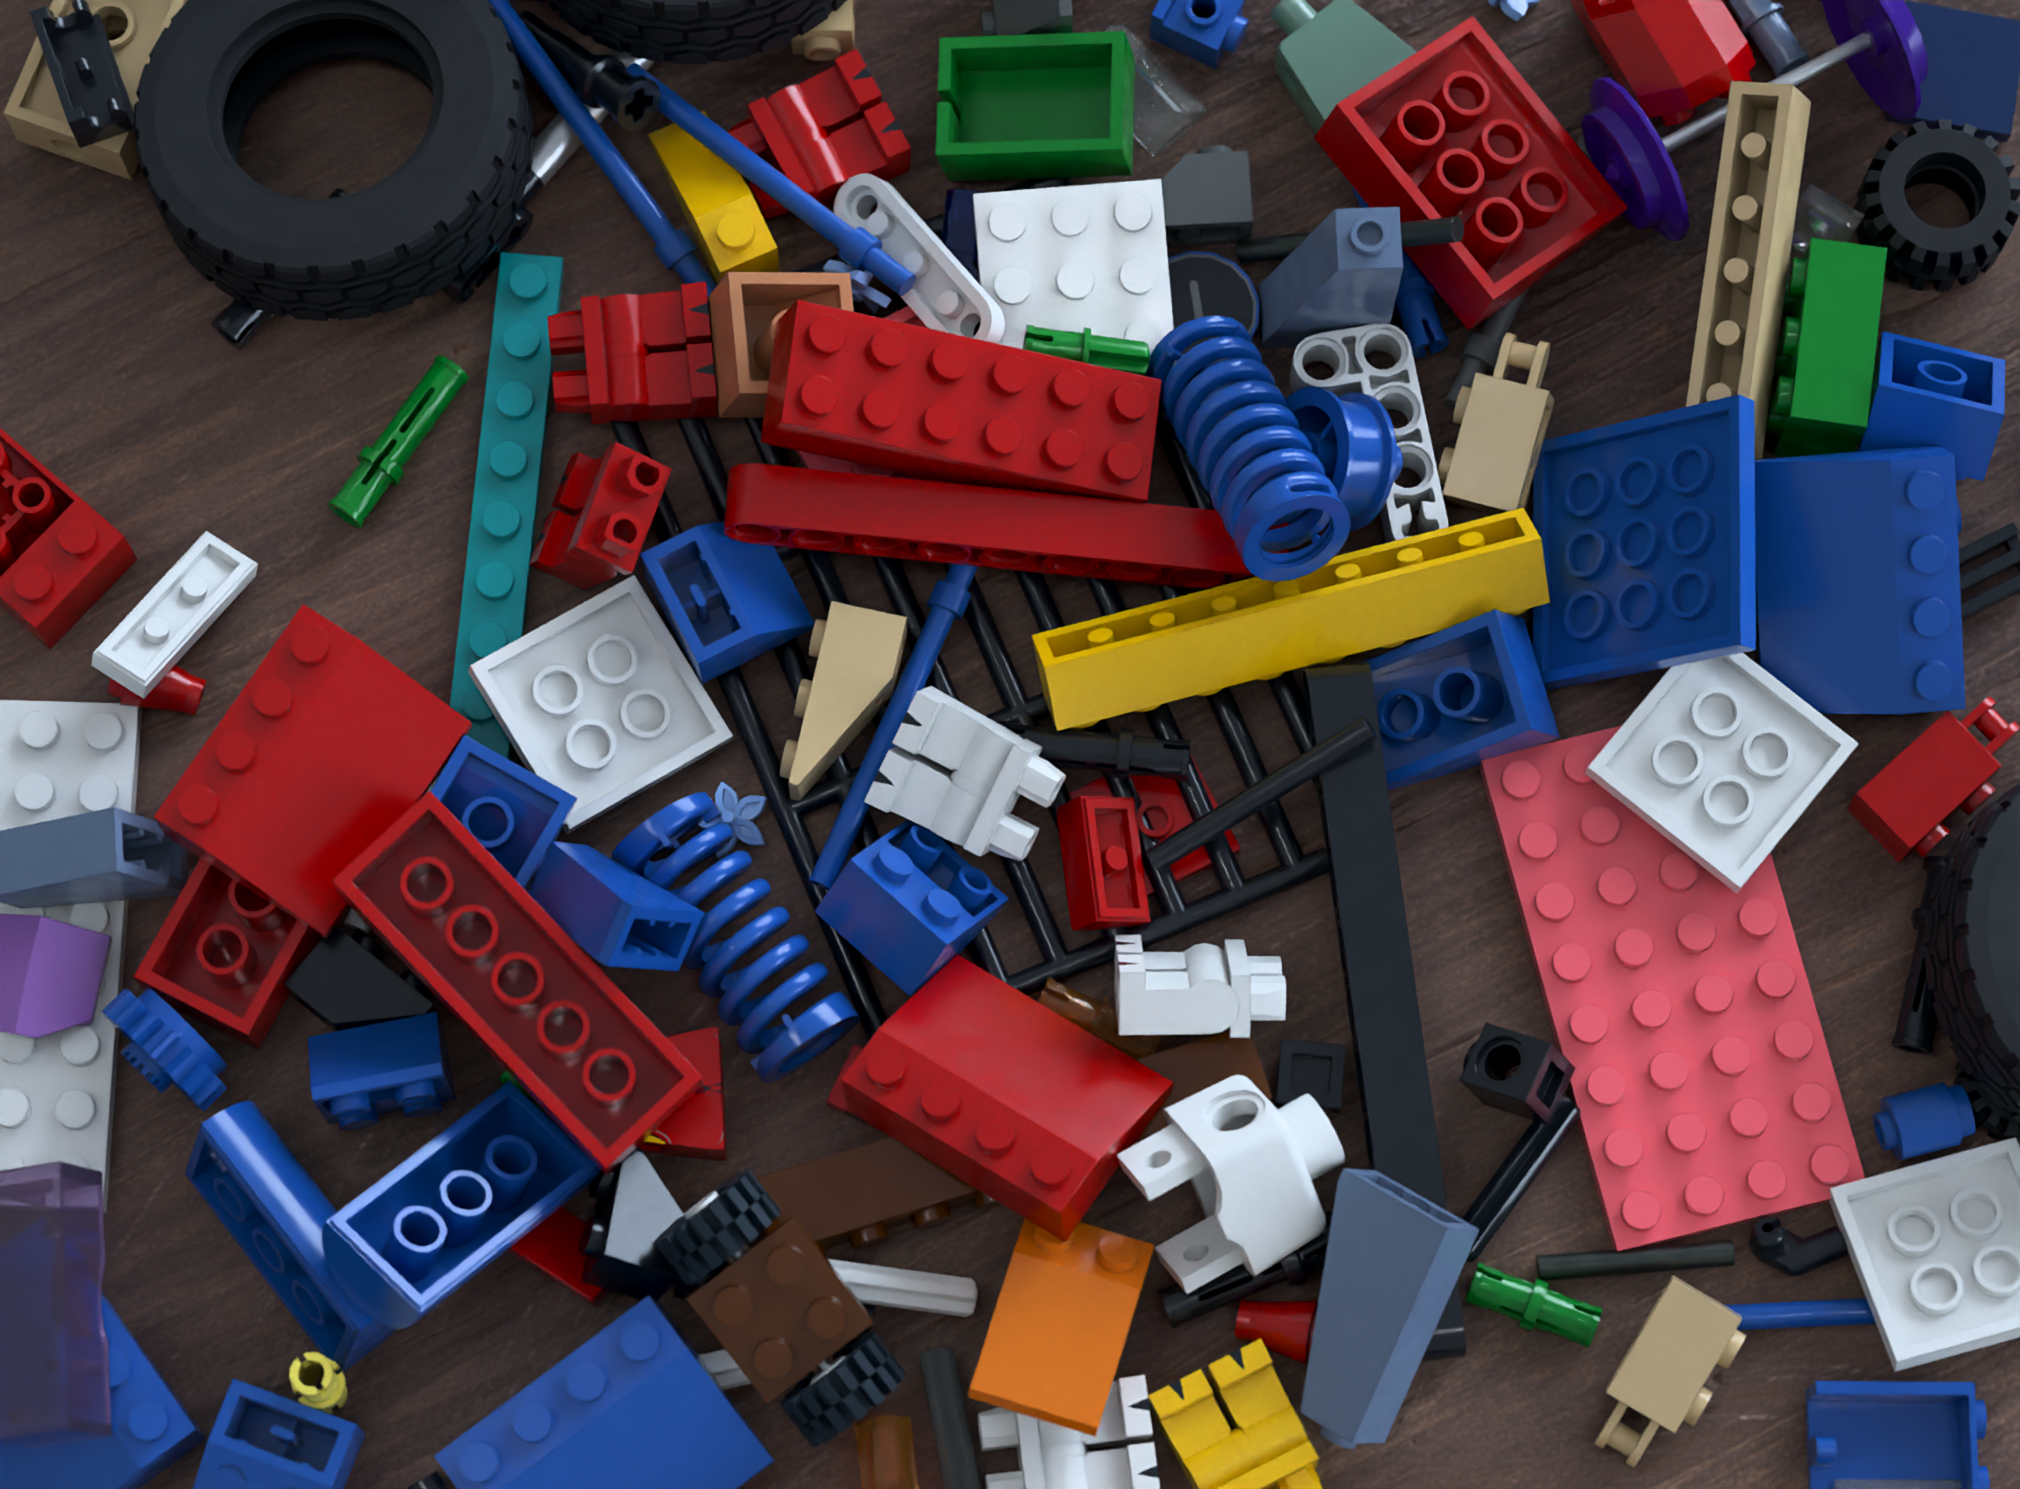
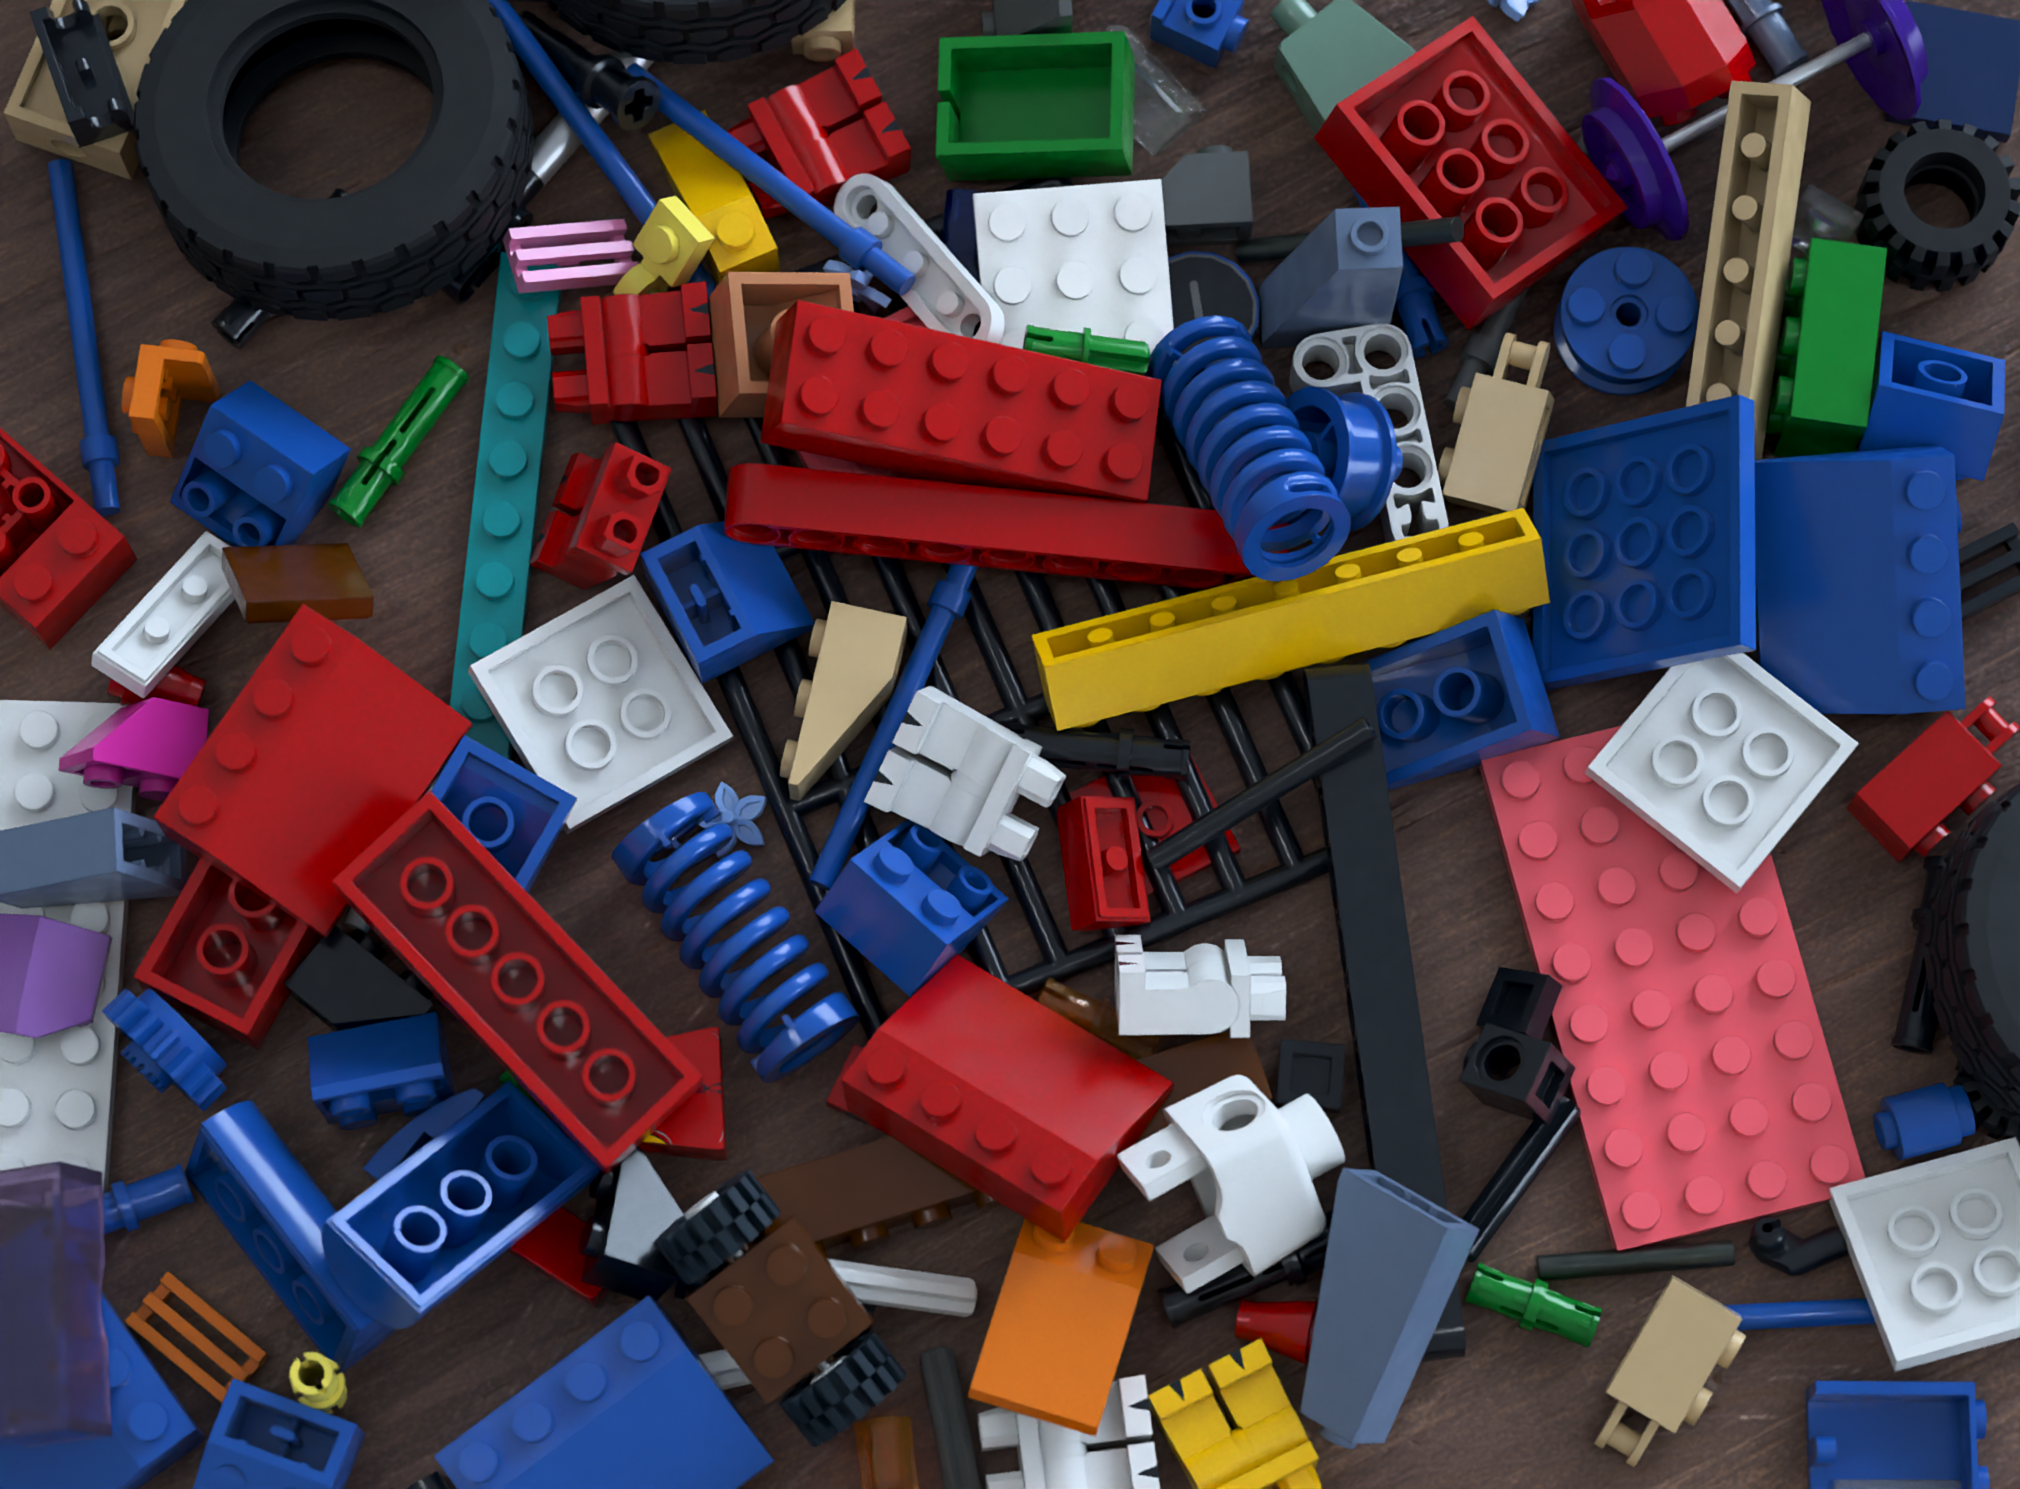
(98, 448): none -> blue bar
(140, 747): none -> dark pink slope
(144, 1199): none -> blue pin
(155, 1303): none -> orange tile
(156, 391): none -> orange bracket
(258, 470): none -> blue slope
(278, 579): none -> reddish brown tile
(420, 1132): none -> blue slope
(568, 246): none -> bright pink tile
(613, 909): blue slope -> none
(671, 248): none -> light yellow plate
(1520, 1001): none -> black plate
(1631, 287): none -> blue wheel

